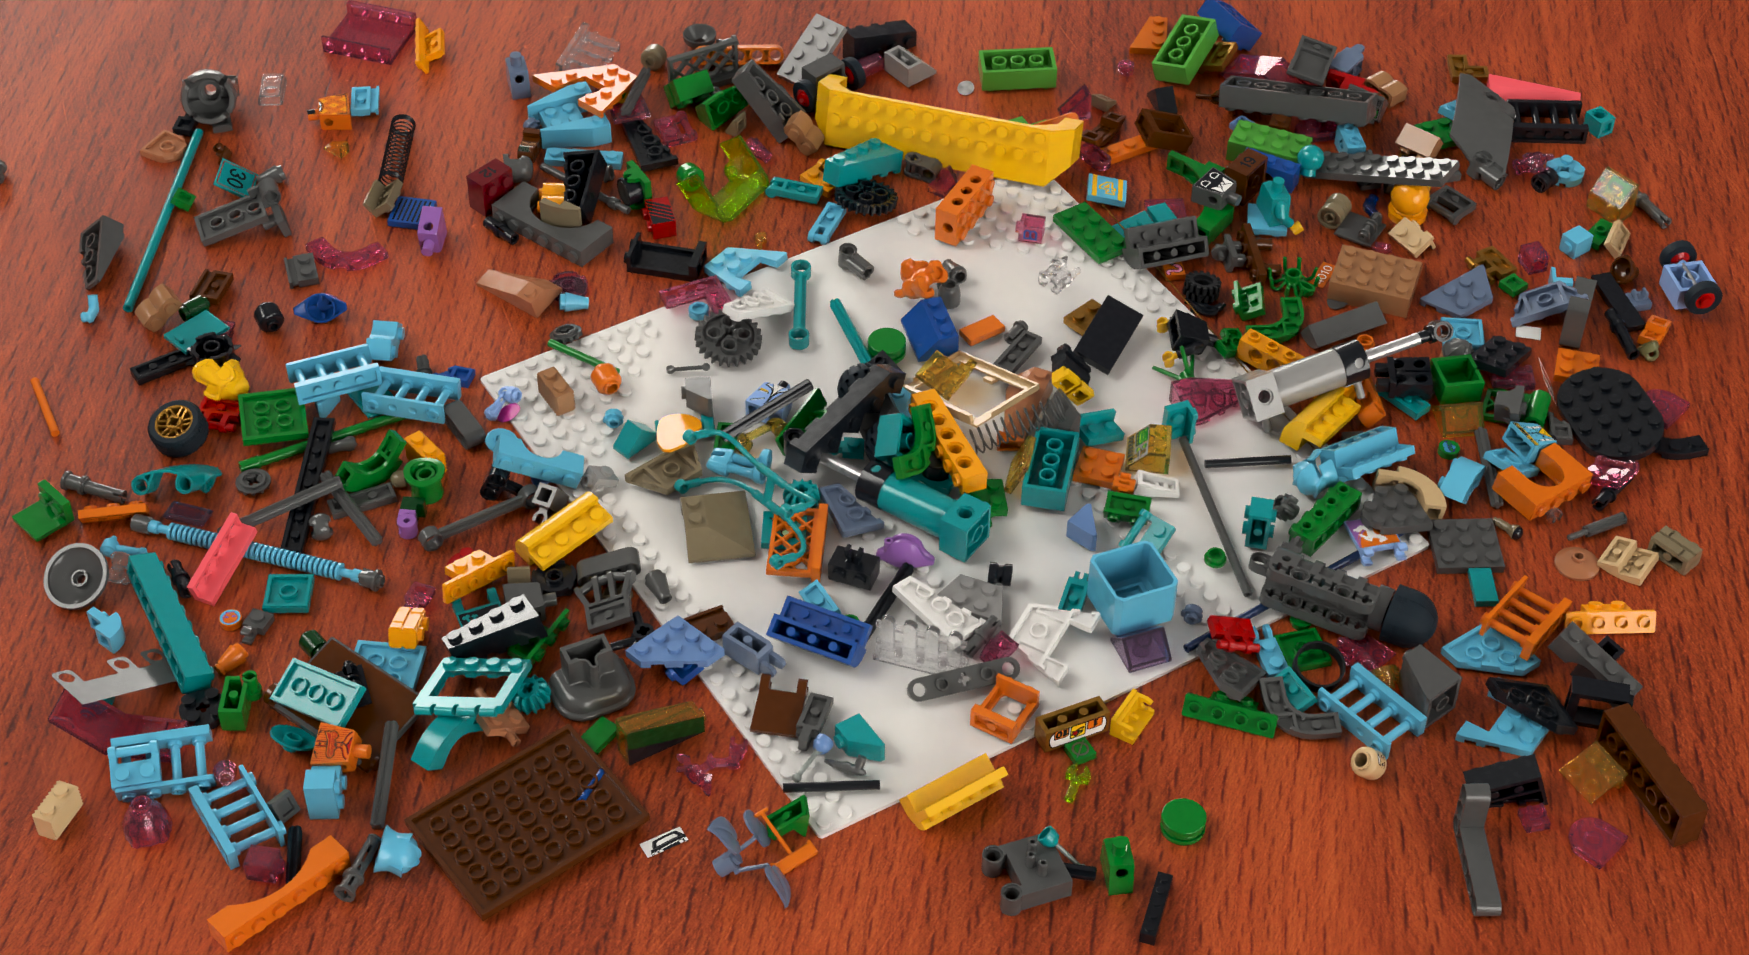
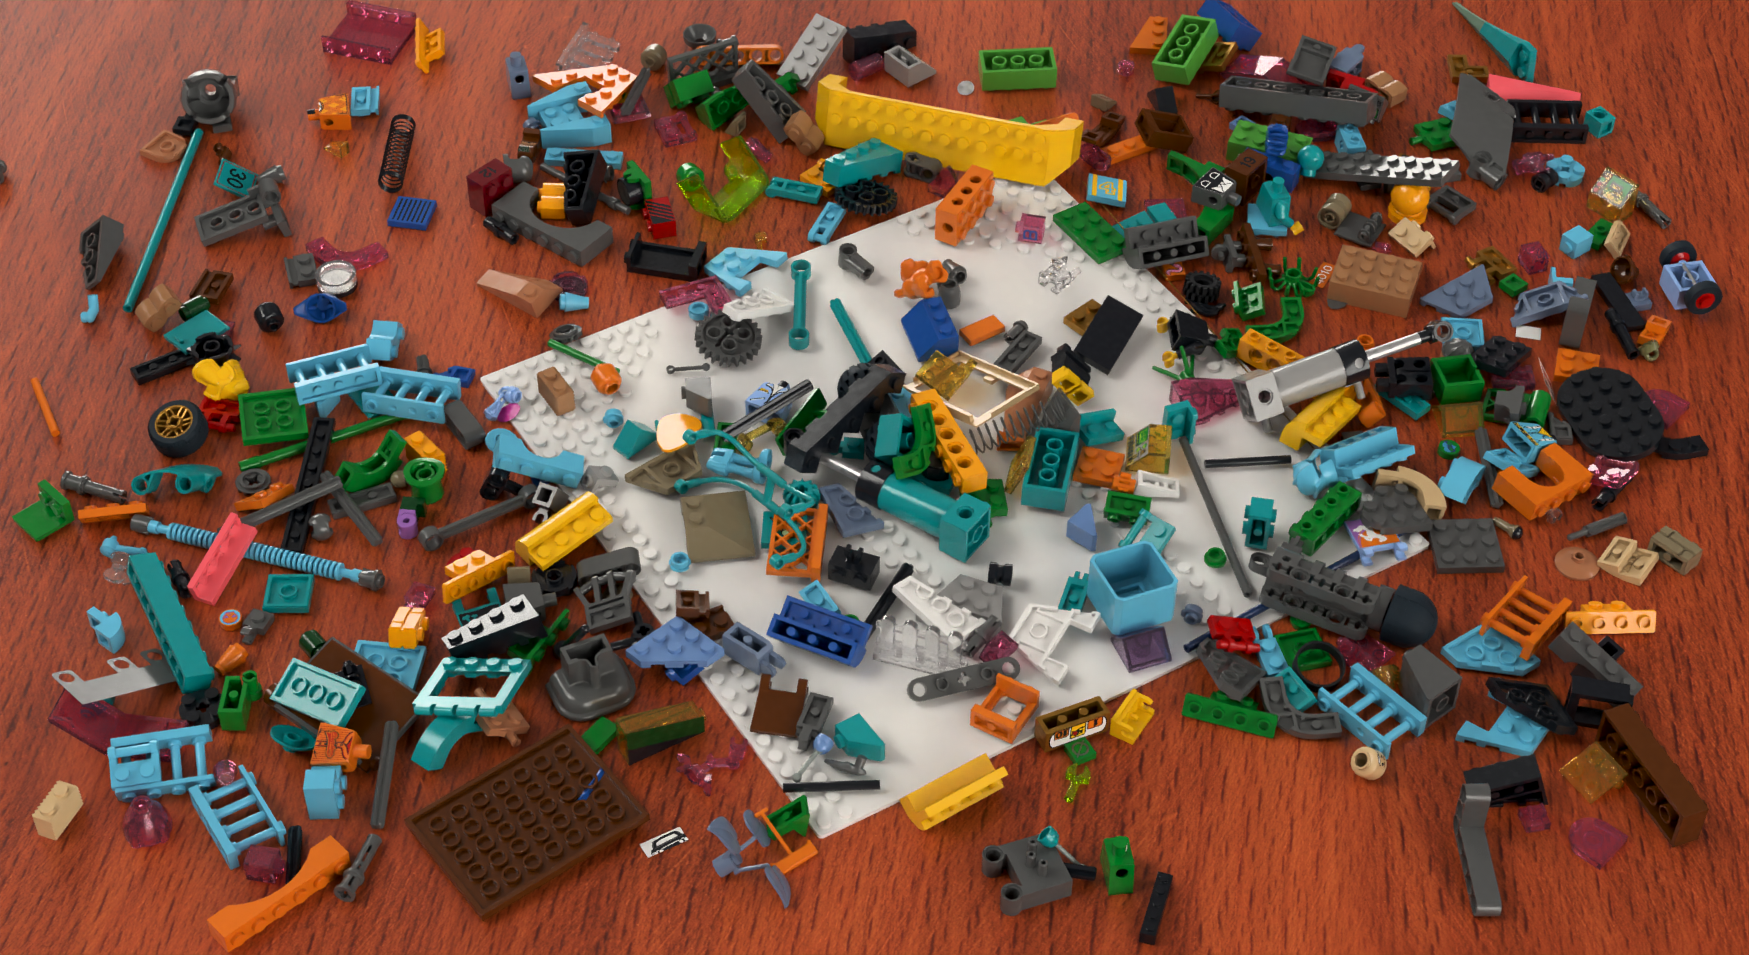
(66, 571): dark grey dish -> none
(183, 199): green plate -> none
(188, 514): tile -> none
(265, 498): none -> orange wing
(280, 85): clear piece -> none
(283, 806): dark grey tile -> none
(336, 278): none -> clear piece
(346, 444): dark grey arm -> none
(381, 197): dark tan bracket -> none
(397, 852): medium azure helmet -> none
(431, 239): medium lavender torso -> none
(532, 695): teal gear -> none
(563, 215): dark tan slope -> none
(575, 637): none -> black piece
(646, 147): black wing -> none
(658, 585): dark grey cone -> none
(679, 562): none -> medium azure plate
(692, 604): none -> reddish brown plate
(789, 82): none -> green tile
(806, 89): brick -> none
(890, 341): green head -> none
(904, 549): medium lavender hat -> none
(1078, 103): clear pink slope -> none
(1183, 821): green head -> none
(1276, 140): none -> blue gear
(1286, 507): dark grey gear -> none
(1343, 325): dark grey brick -> none
(1369, 204): clear blue arm -> none
(1418, 142): brick -> none
(1482, 587): teal tile -> none
(1513, 51): none -> teal plate

